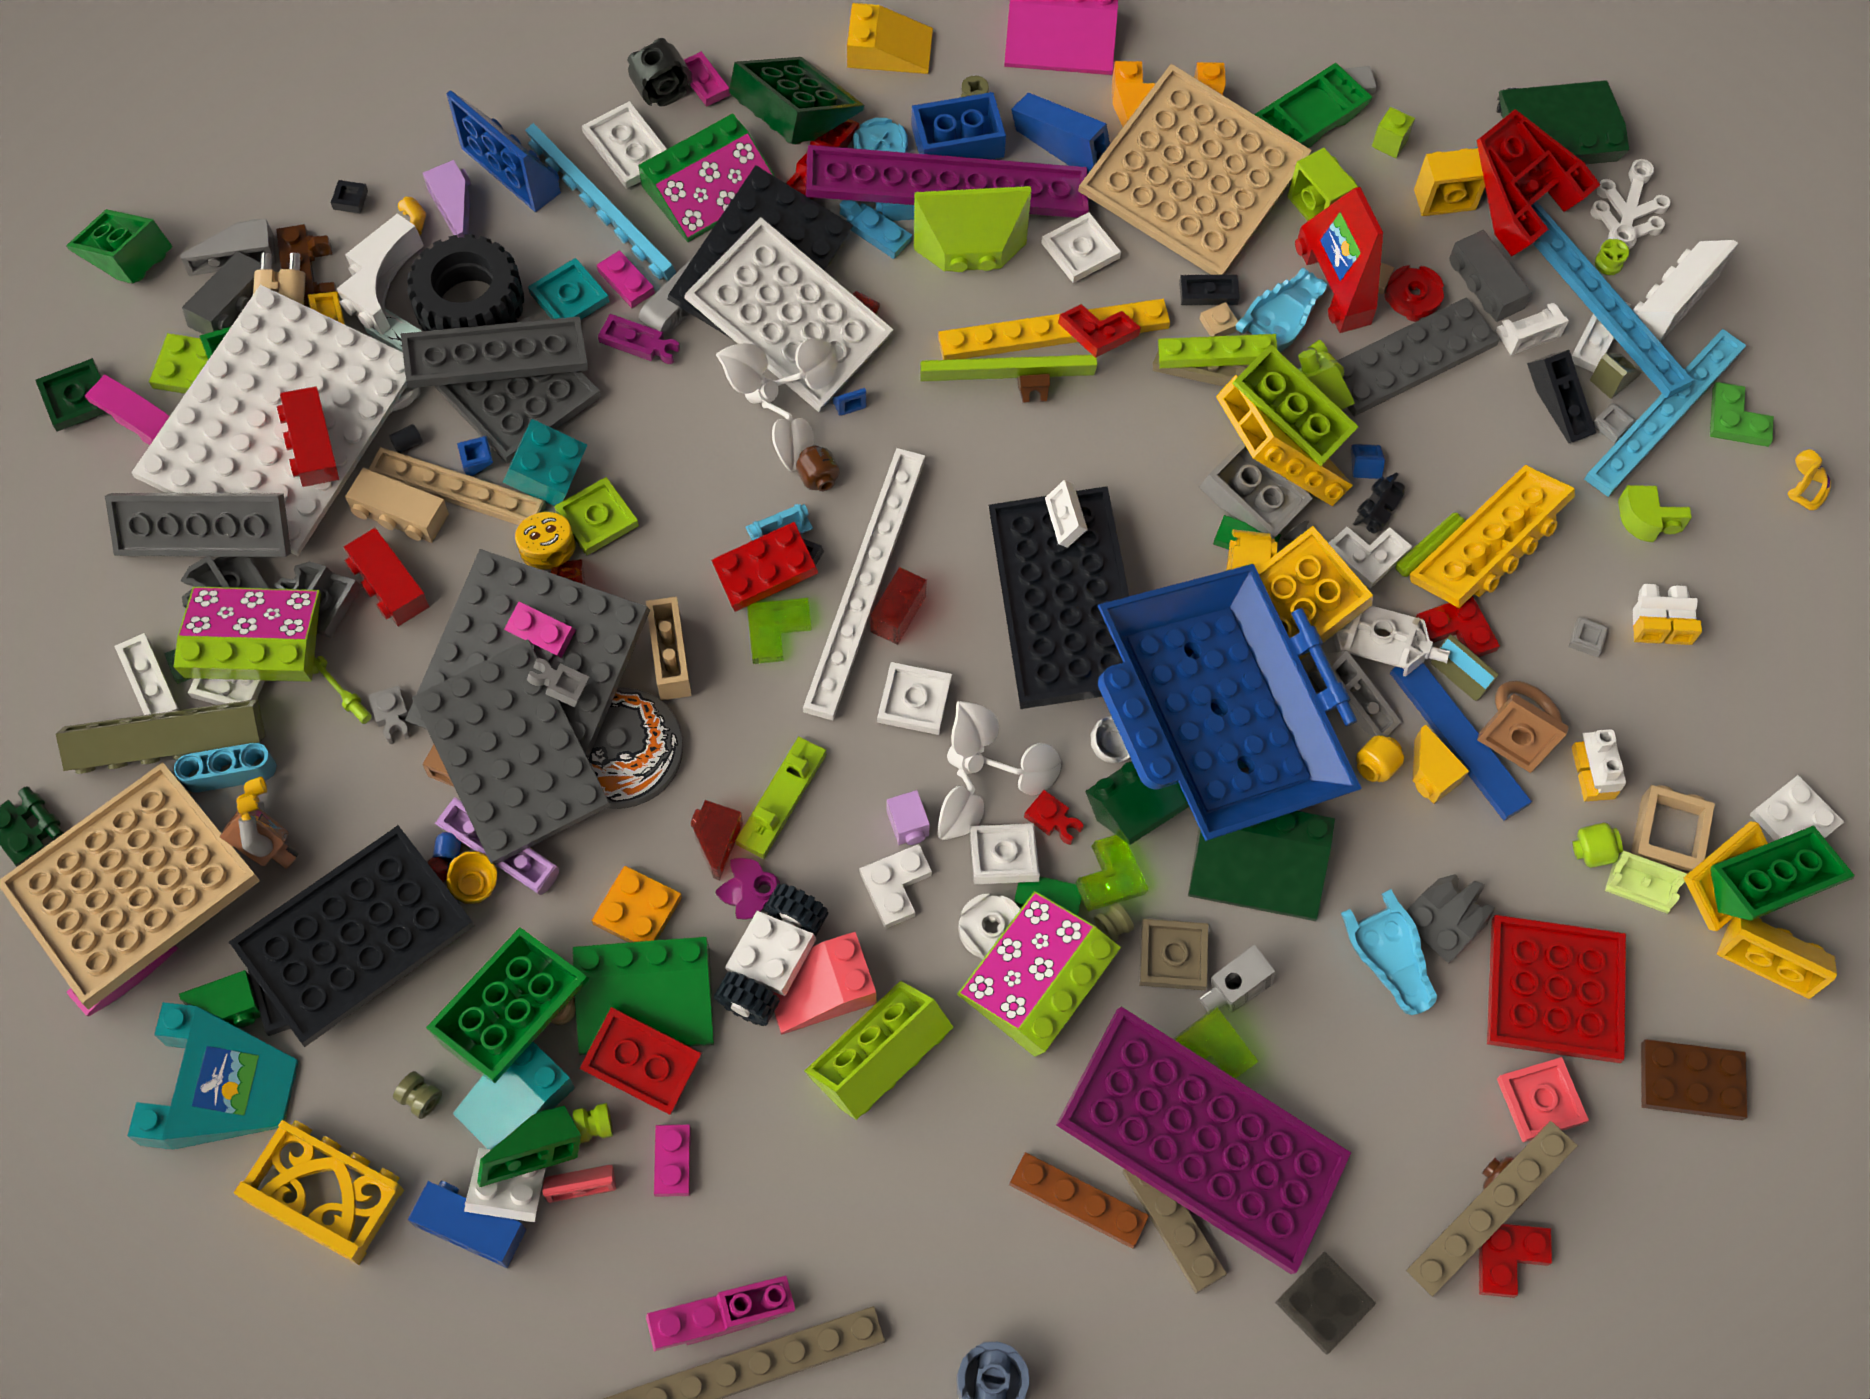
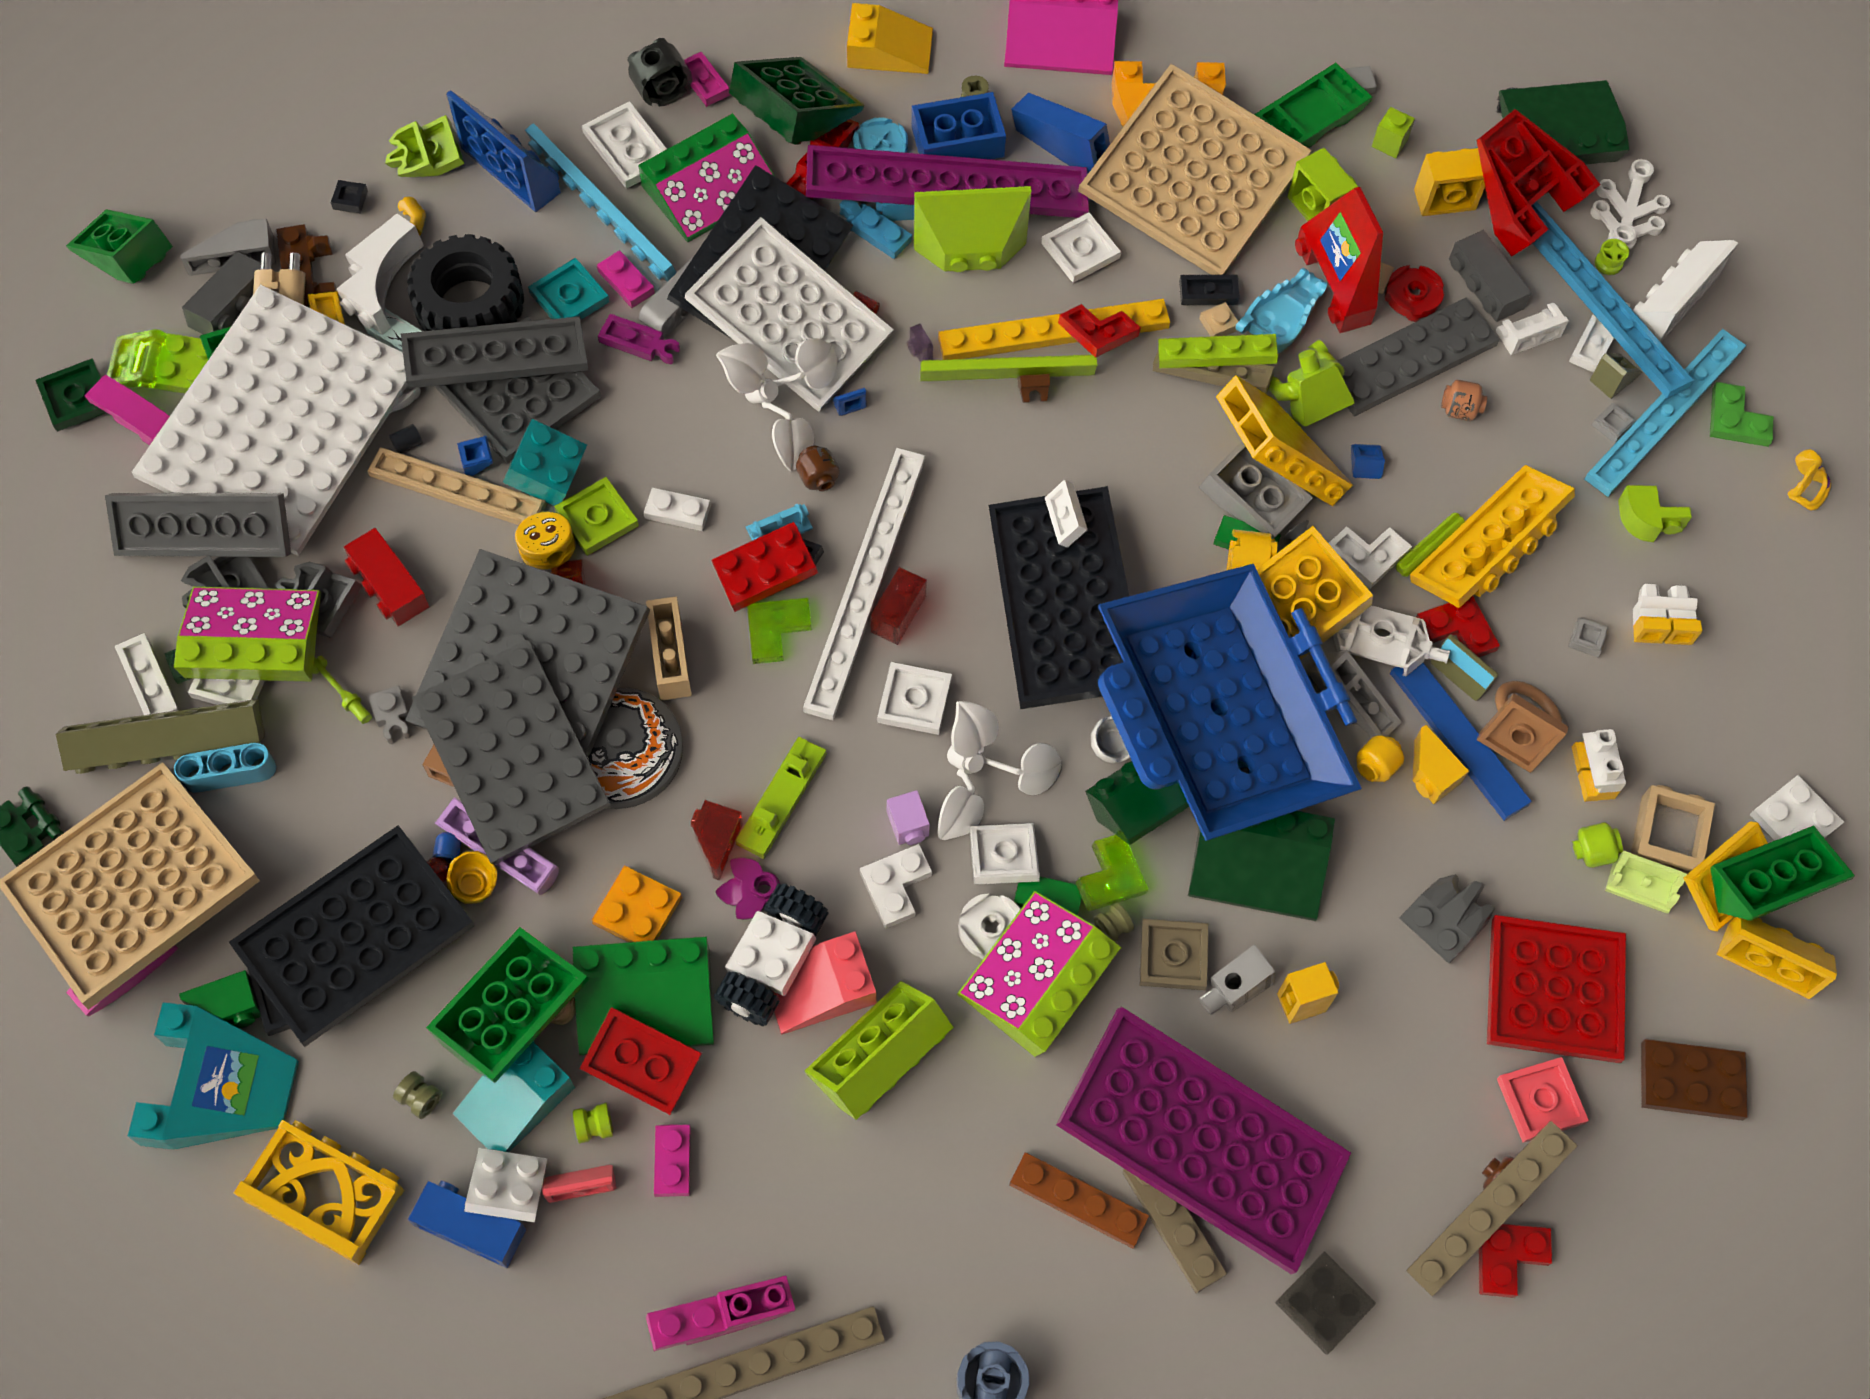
(128, 358): none -> clear neon green plate
(255, 831): torso -> none
(307, 436): red brick -> none
(397, 505): tan brick -> none
(425, 149): none -> lime plate
(450, 193): lavender slope -> none
(534, 1145): green slope -> none
(540, 629): dark pink plate -> none
(563, 684): light grey plate -> none
(677, 509): none -> white plate
(920, 344): none -> clear purple plate
(1050, 815): red plate -> none
(1216, 1037): clear neon green plate -> none
(1295, 405): lime slope -> none
(1308, 992): none -> yellow brick
(1385, 493): black hinge -> none
(1392, 950): medium azure animal -> none
(1463, 400): none -> nougat head
(1562, 394): black slope -> none

